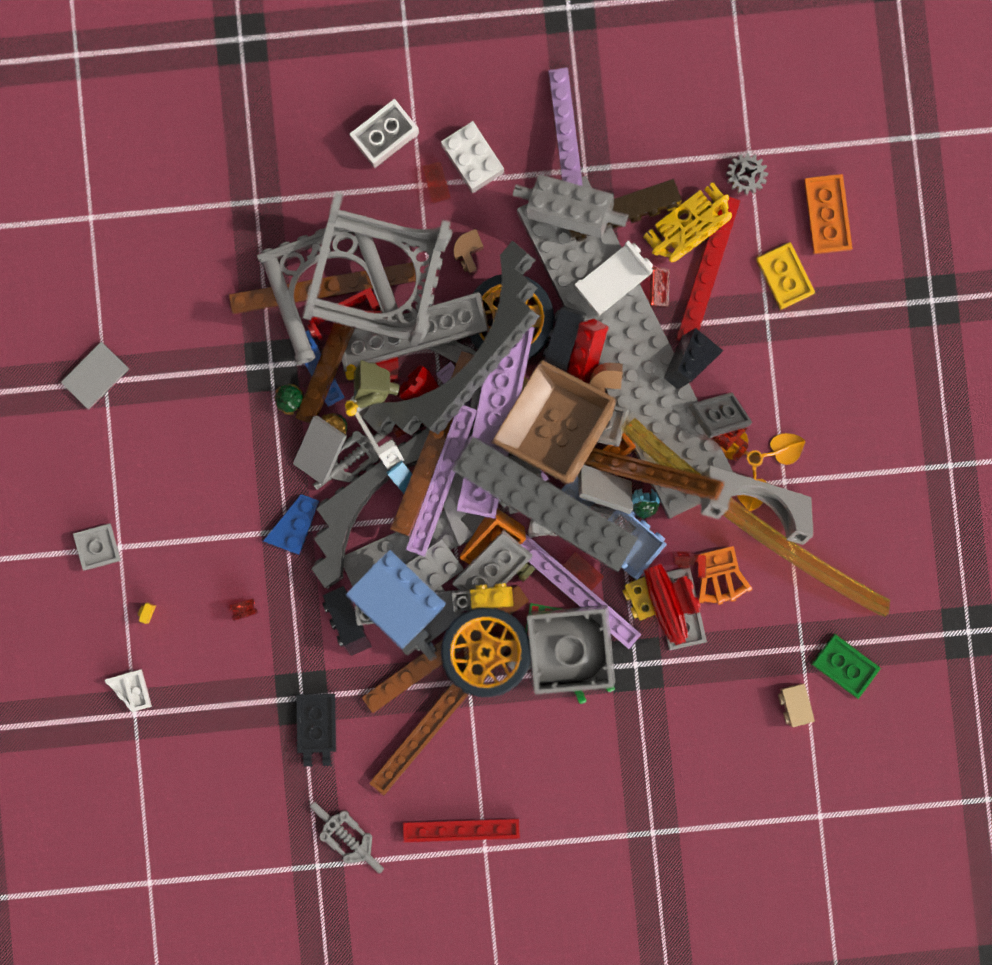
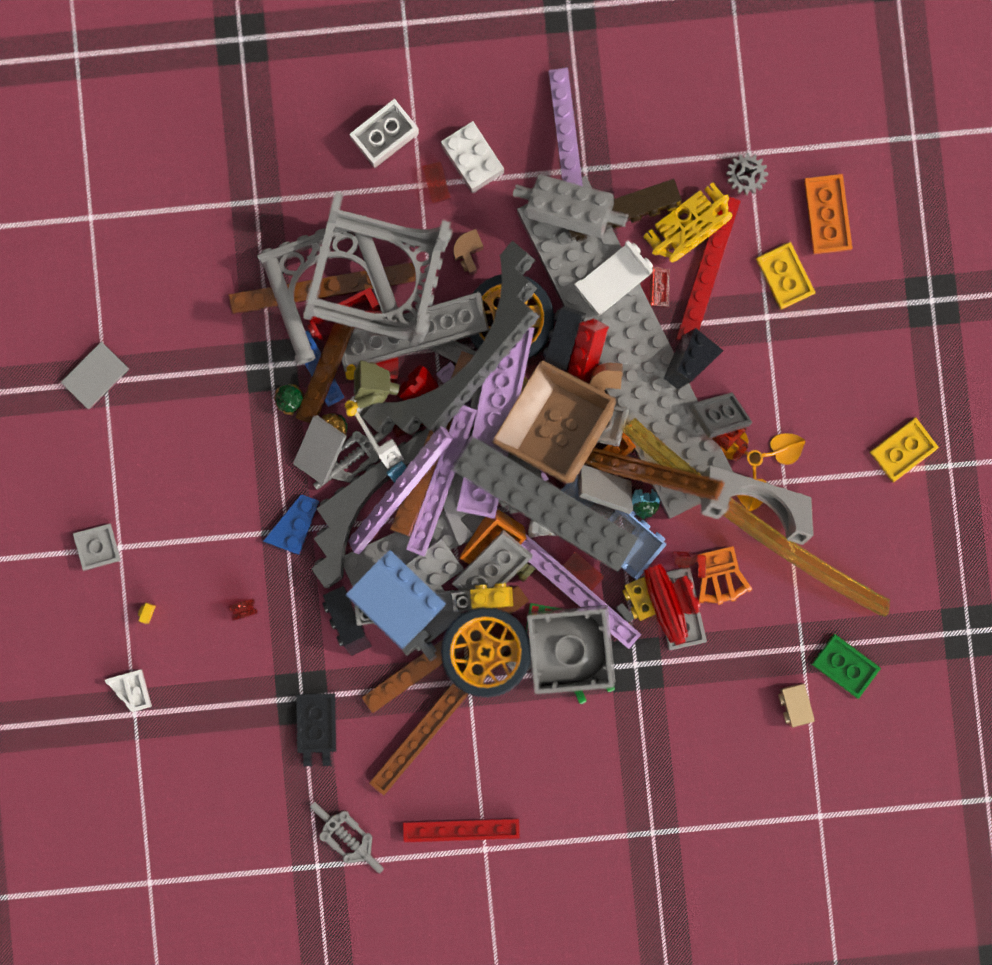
(400, 490): none -> lavender plate
(624, 612): none -> dark grey tile
(904, 449): none -> yellow tile

